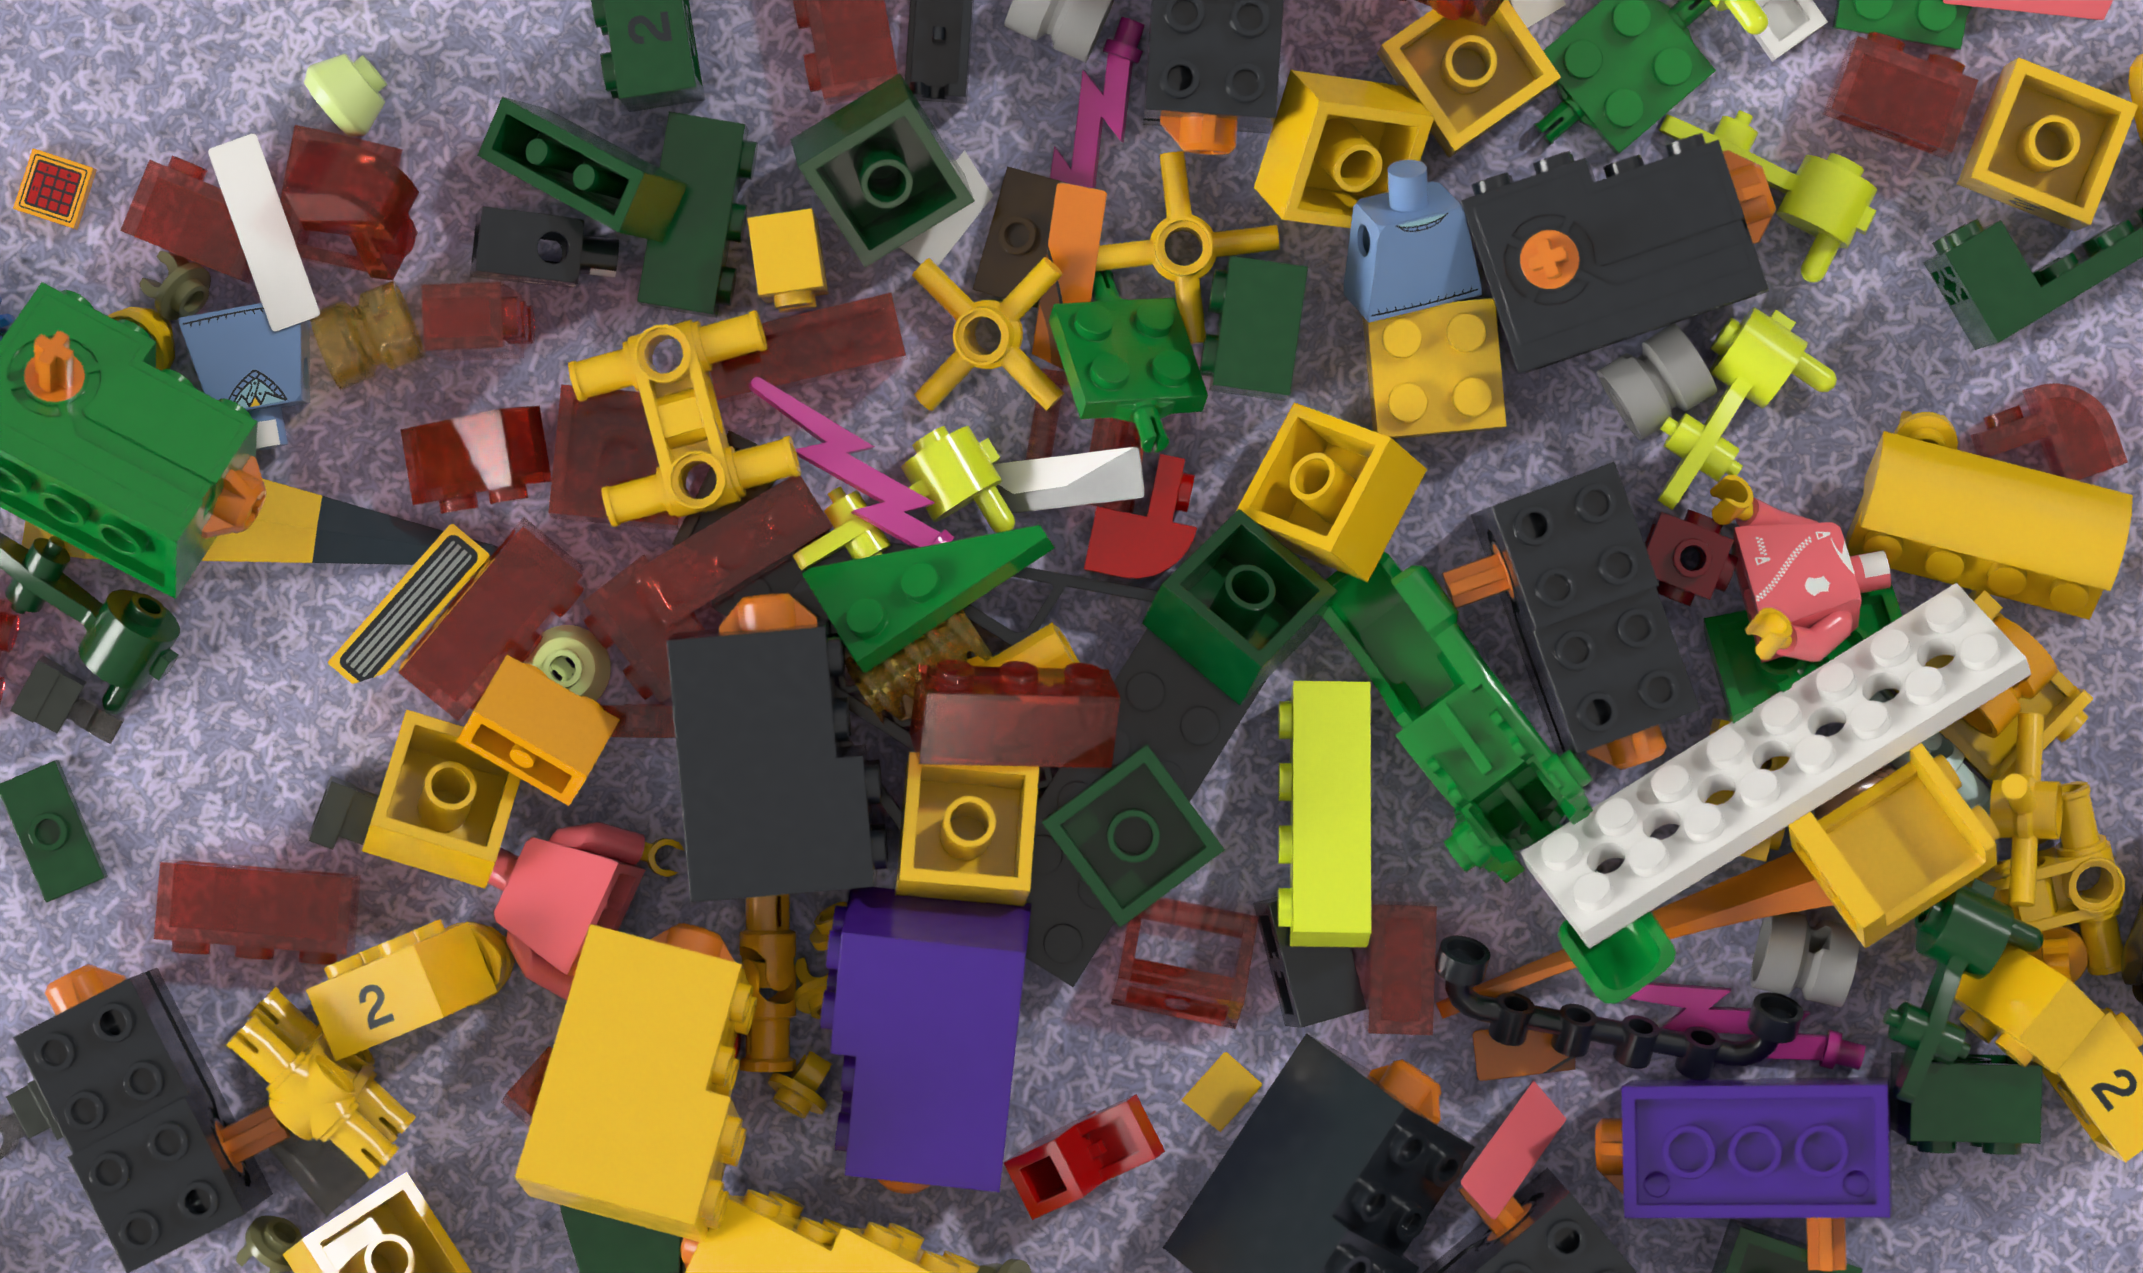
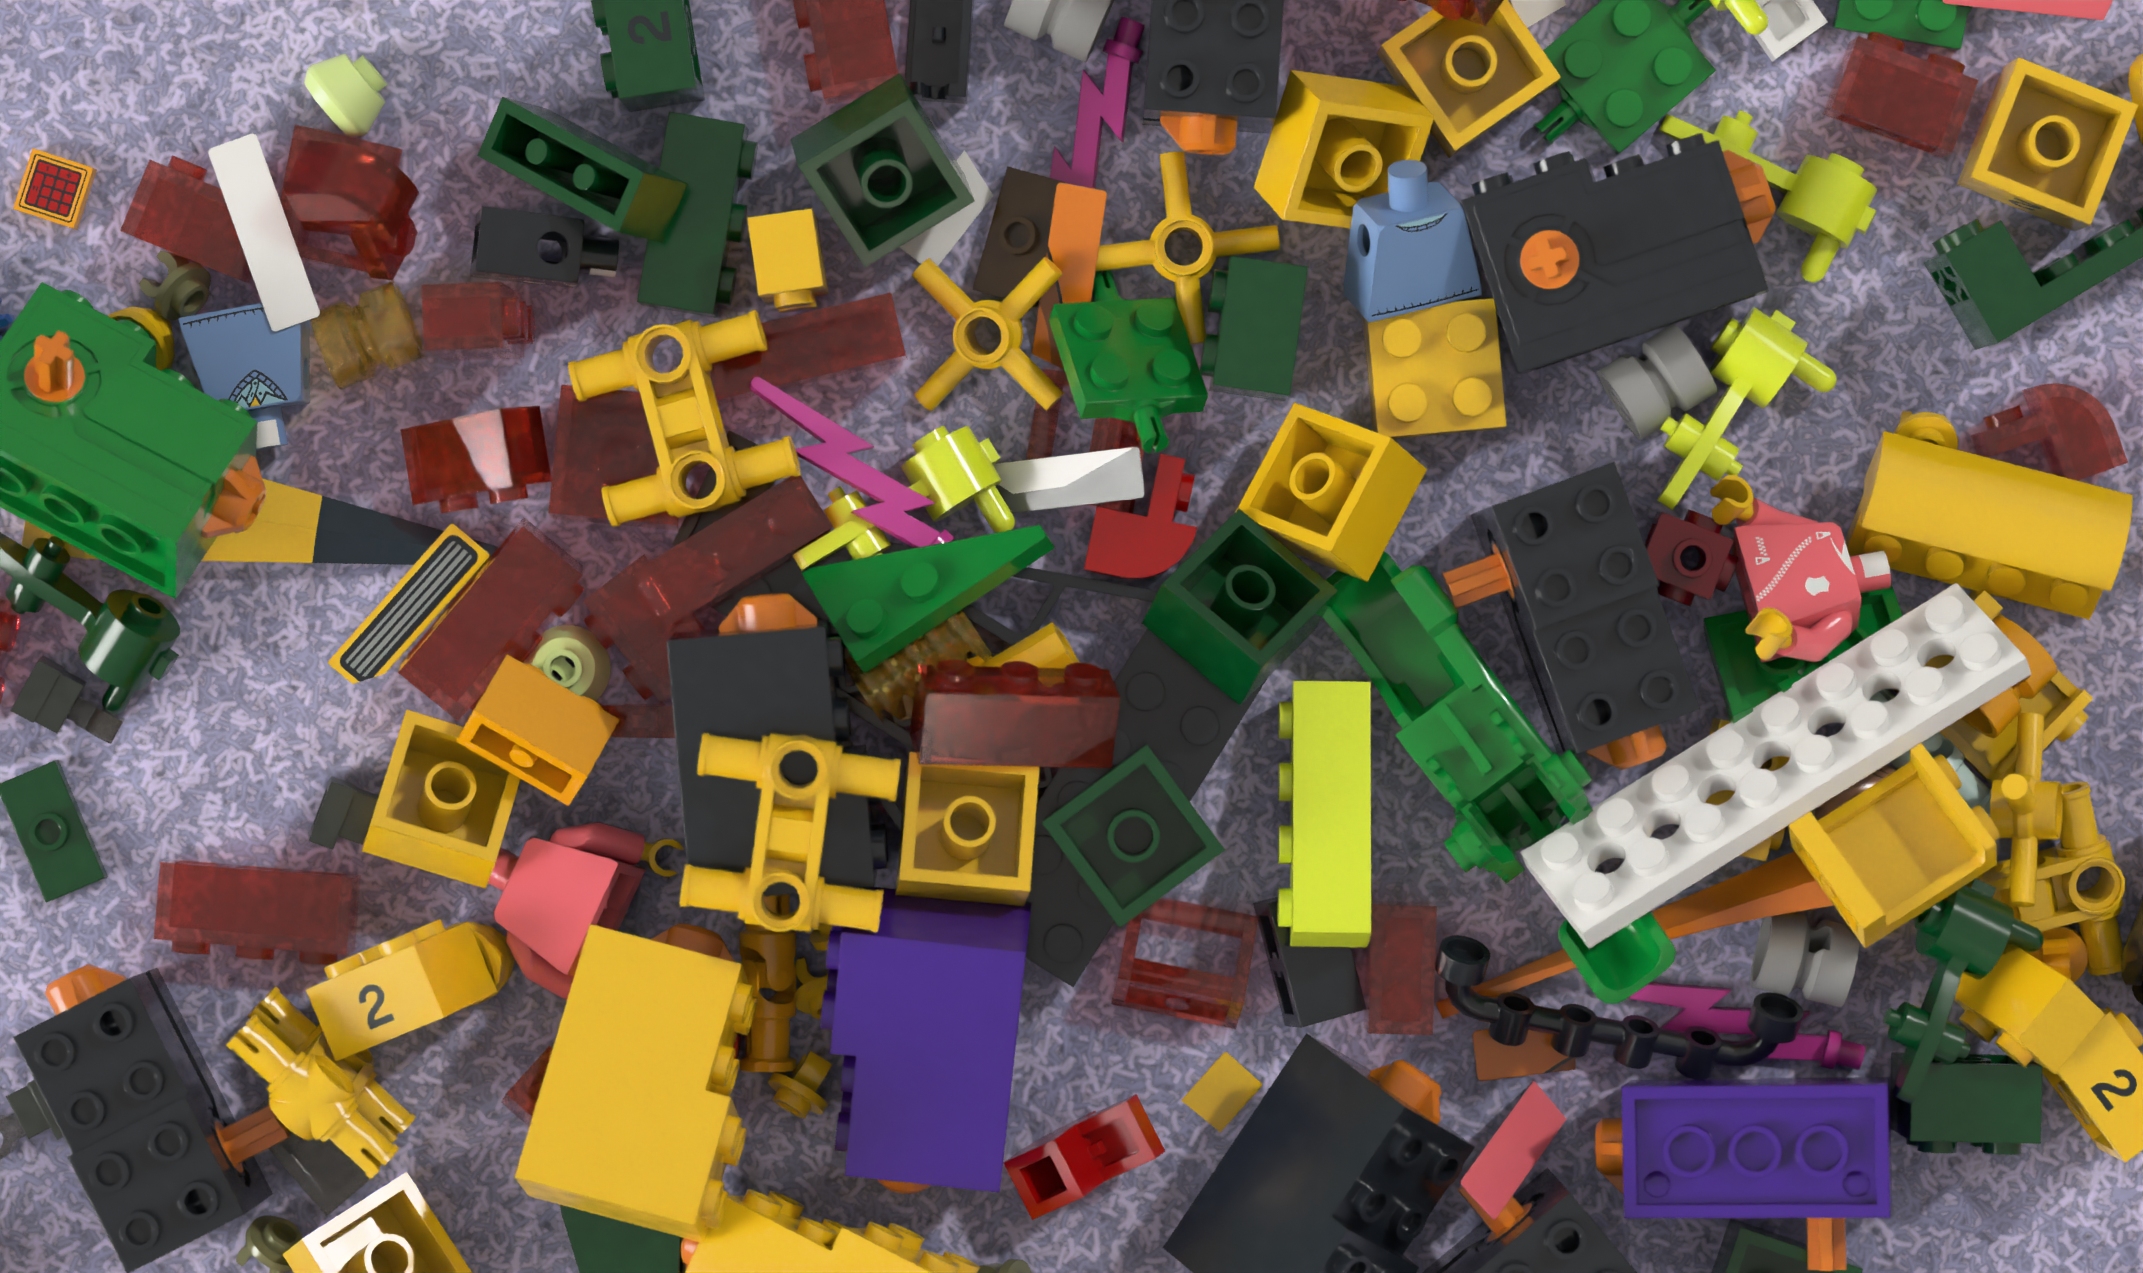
(790, 832): none -> yellow piece

